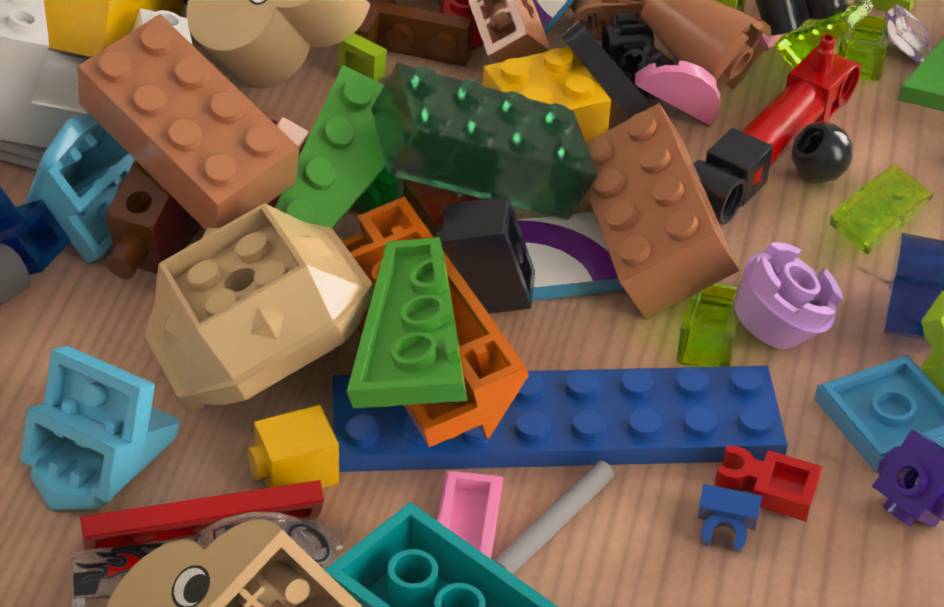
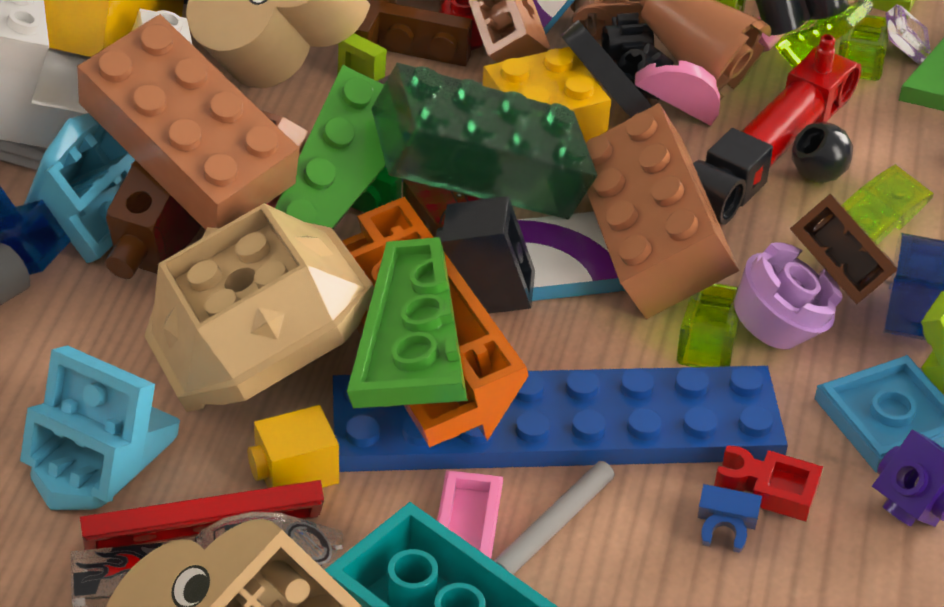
(844, 248): none -> reddish brown torso

